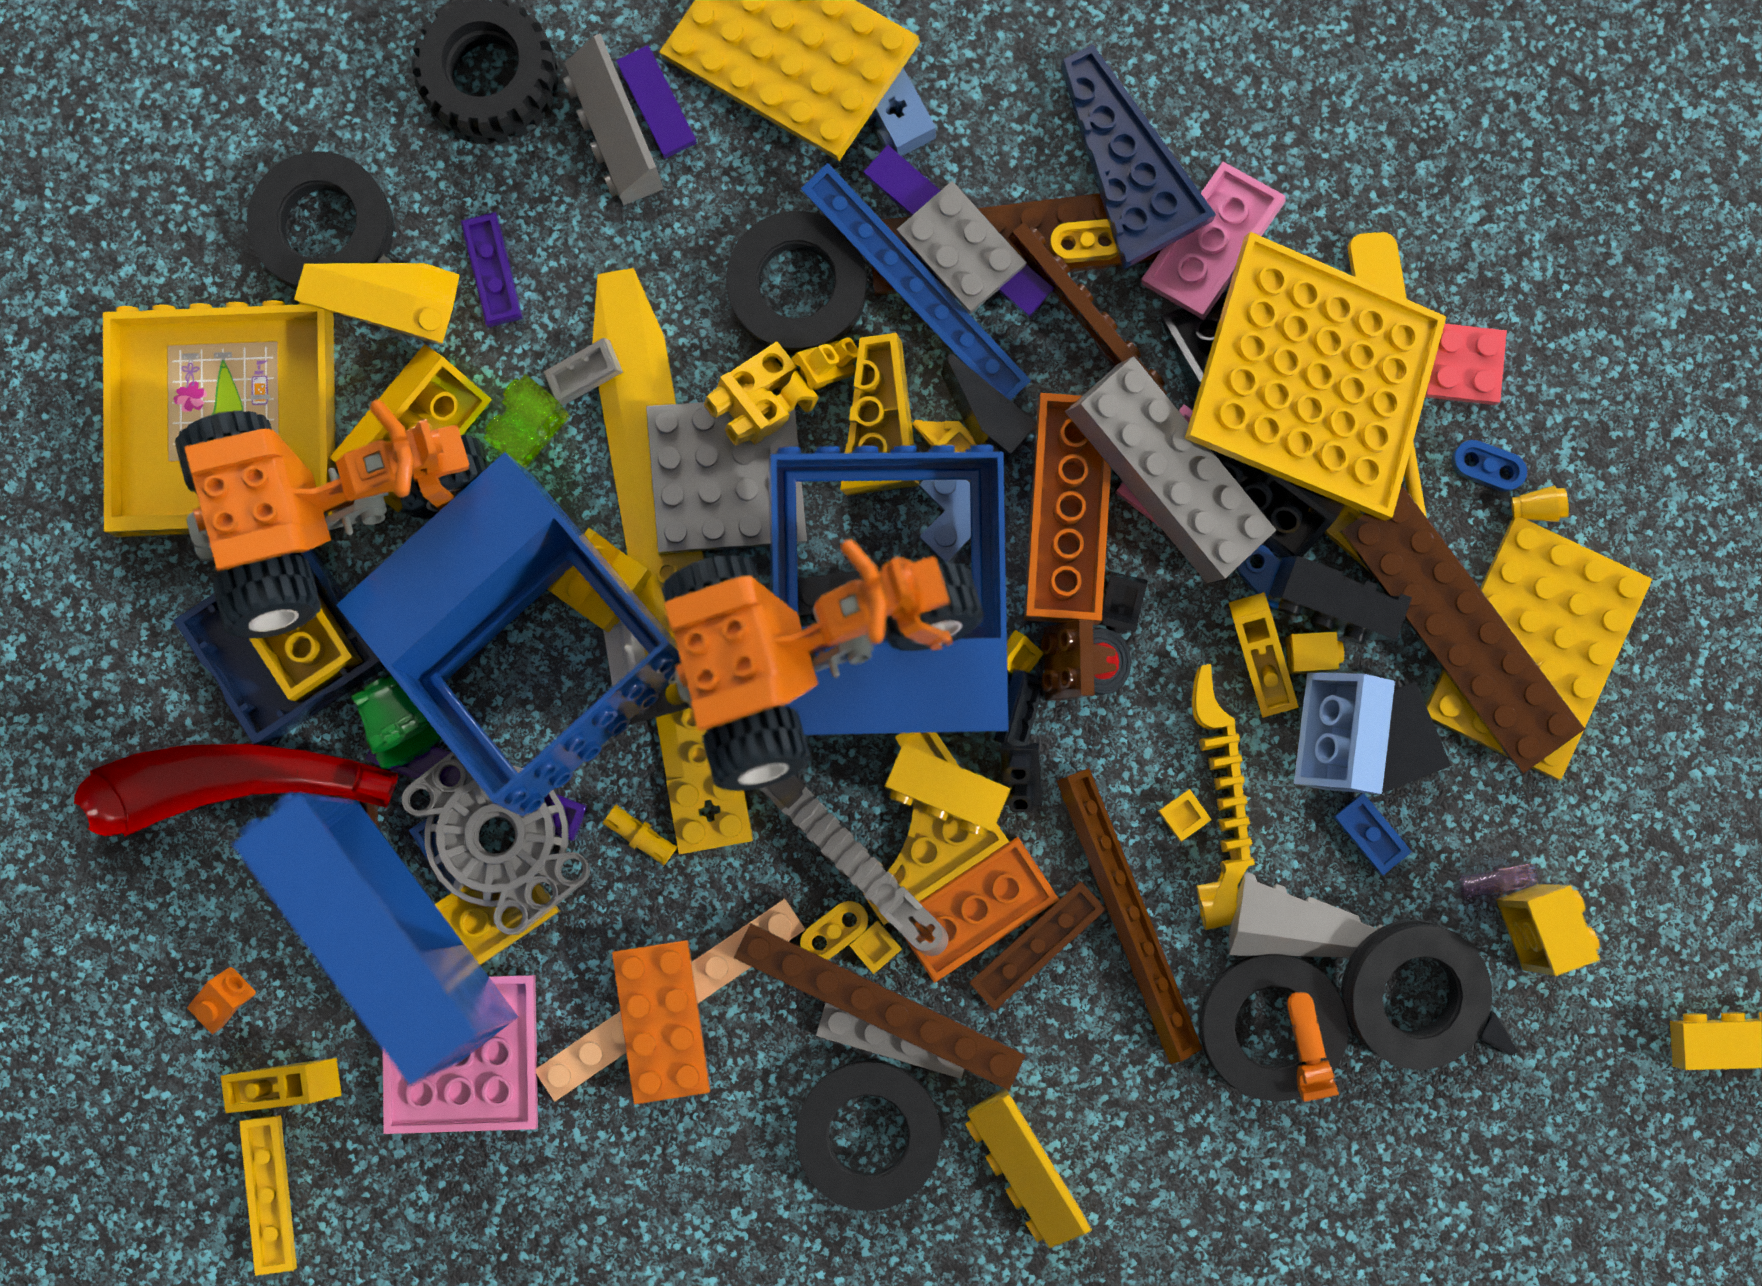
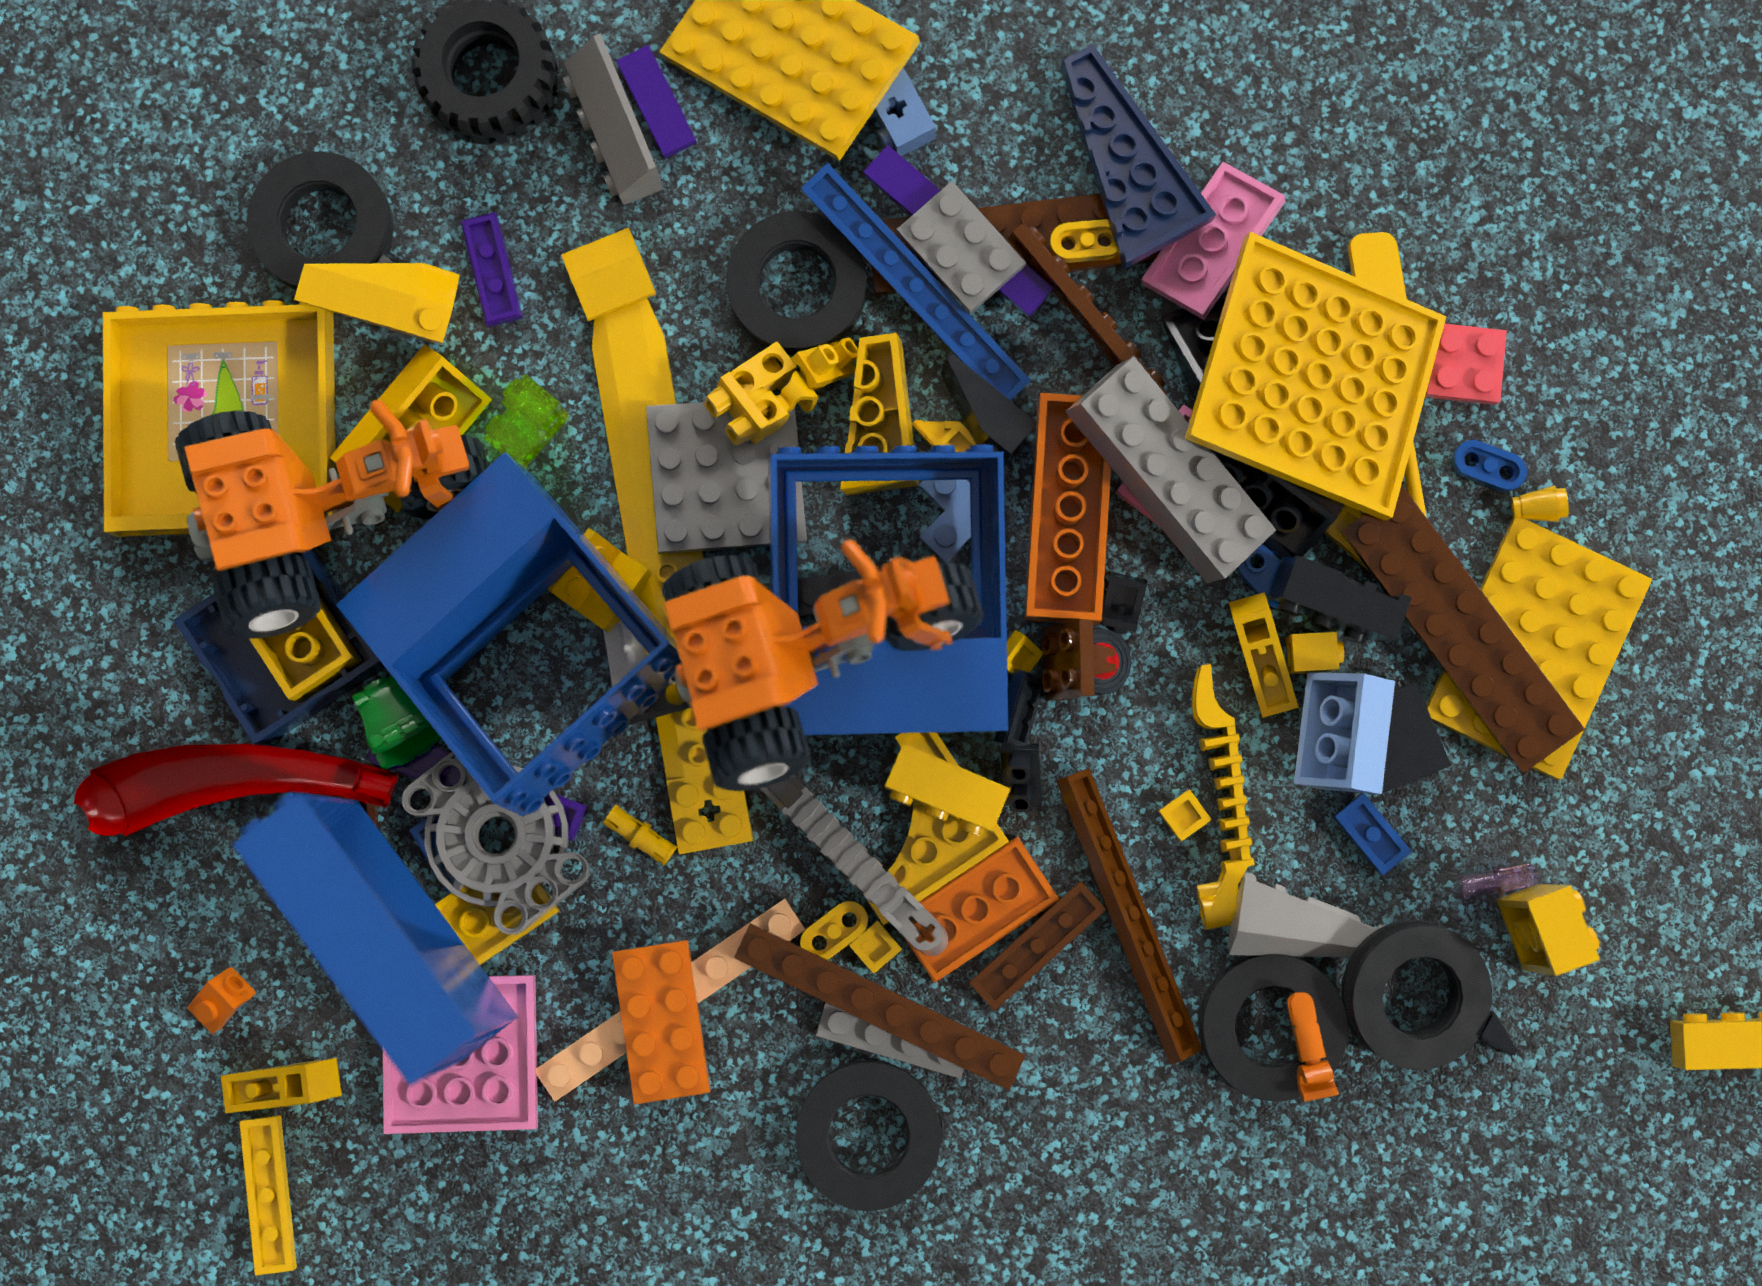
(583, 371): light grey plate -> none
(608, 274): none -> yellow slope
(1027, 1169): yellow slope -> none

